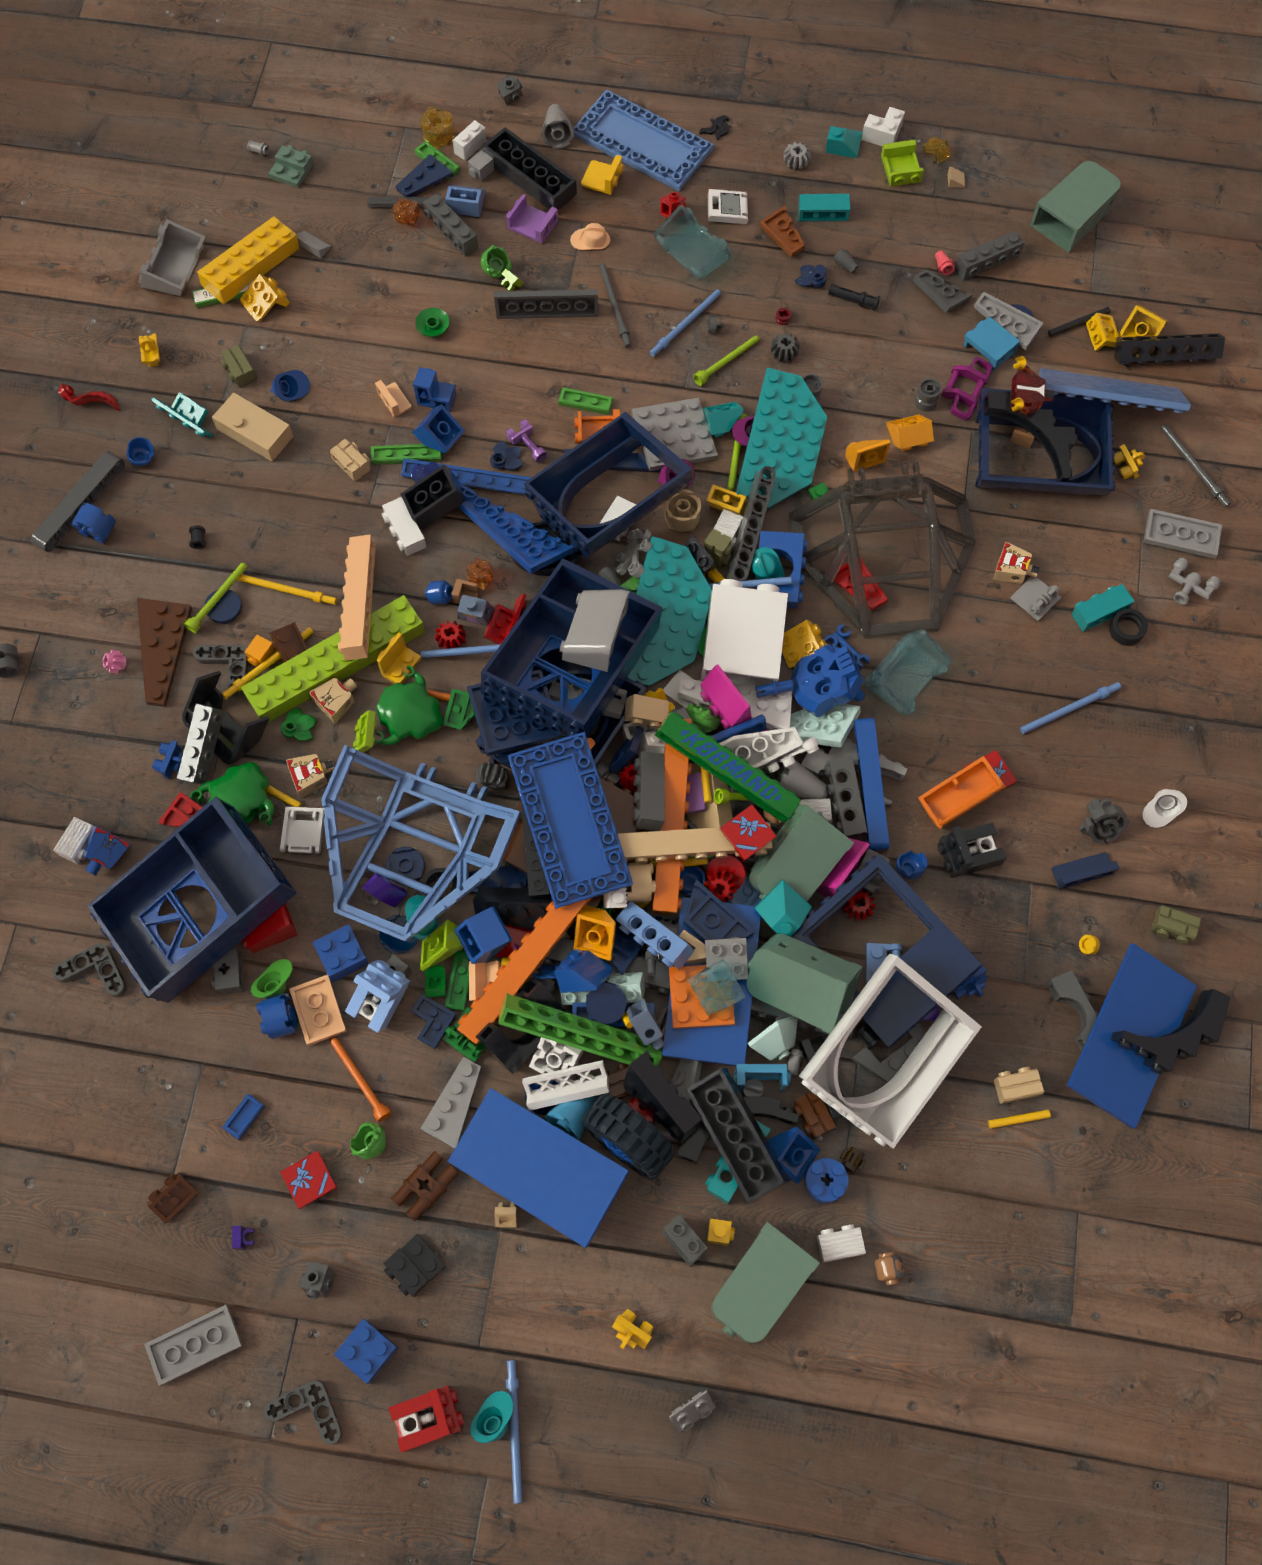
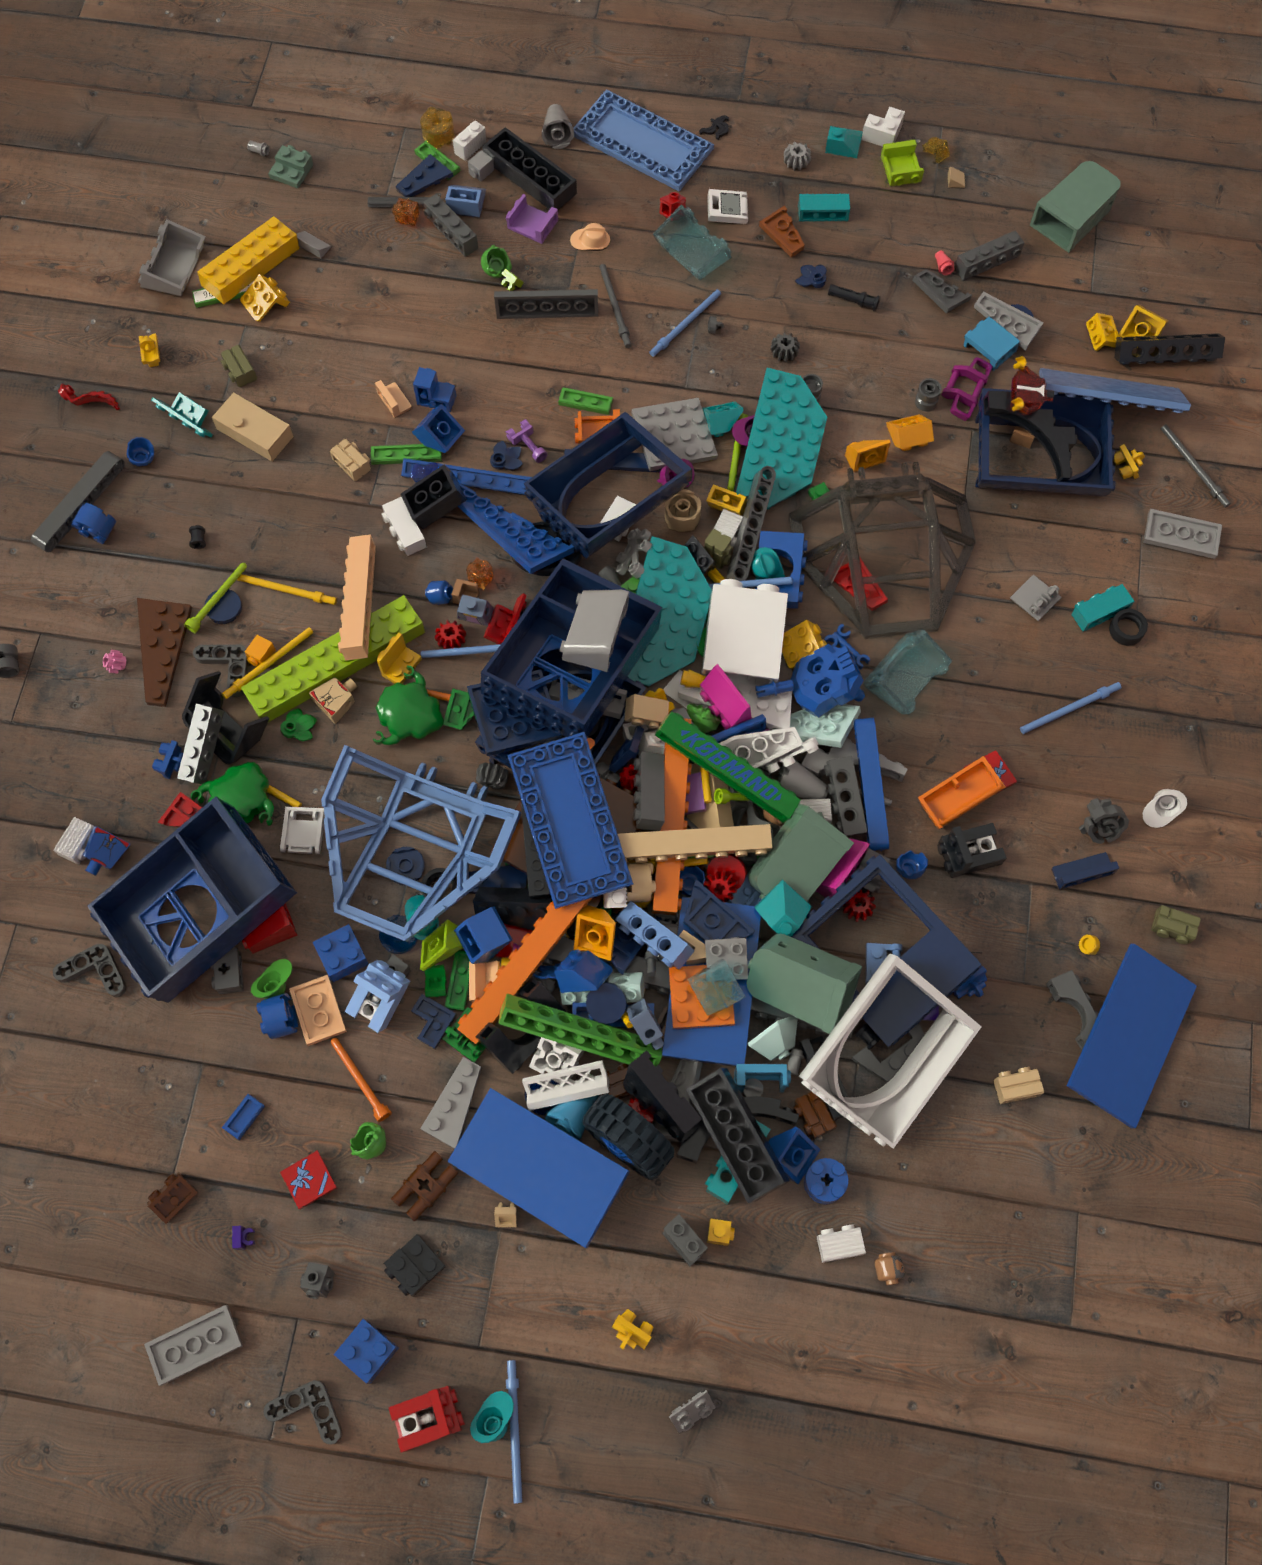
(288, 641): reddish brown plate -> none
(290, 385): blue piece -> none
(309, 773): torso -> none
(364, 732): lime plate -> none
(384, 890): dark purple slope -> none
(430, 317): green dish -> none
(510, 89): dark grey brick -> none
(603, 176): yellow bracket -> none
(691, 679): none -> yellow cone
(702, 376): lime piece -> none
(748, 832): red tile -> none
(762, 1286): sand green piece -> none
(783, 320): dark red bush -> none
(845, 260): dark grey cone -> none
(852, 1159): dark brown gear -> none
(1014, 565): torso -> none
(1019, 1119): yellow bar -> none
(1077, 322): black bar -> none
(1191, 582): light grey piece -> none
(1200, 1027): black arch -> none

